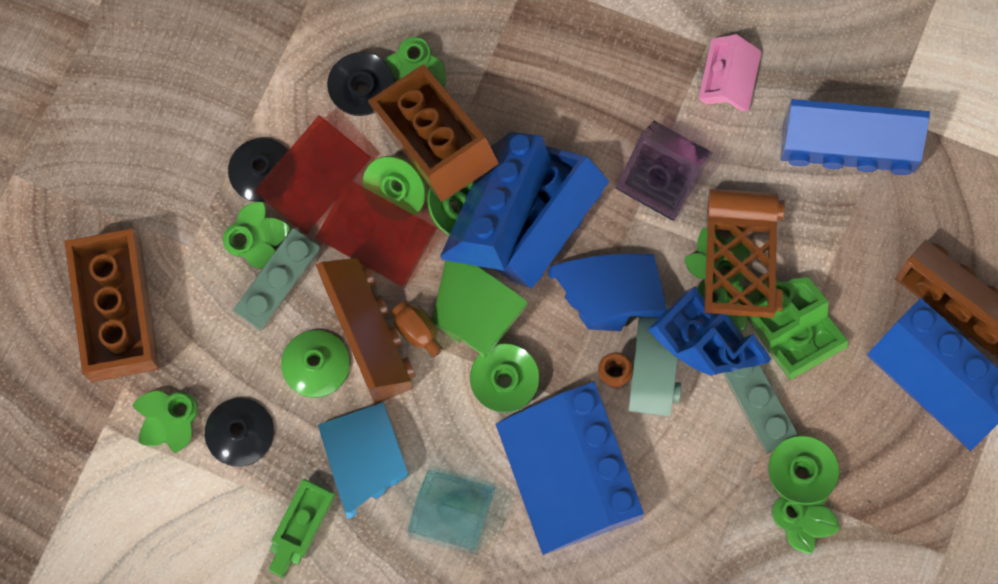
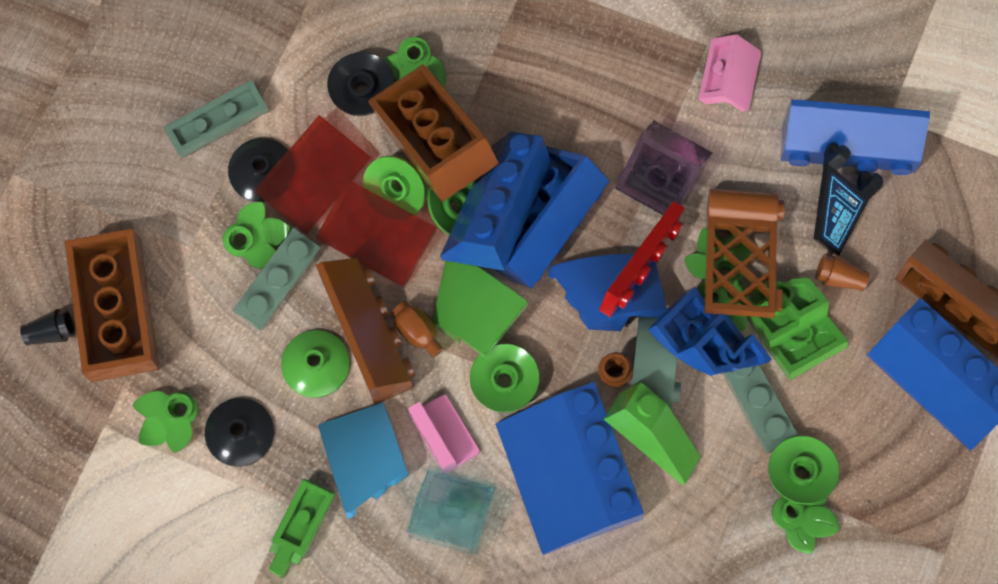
(50, 328): none -> black cone
(216, 119): none -> sand green plate
(444, 433): none -> bright pink panel
(638, 267): none -> red plate
(653, 430): none -> bright green slope
(840, 201): none -> flag
(840, 273): none -> dark orange cone

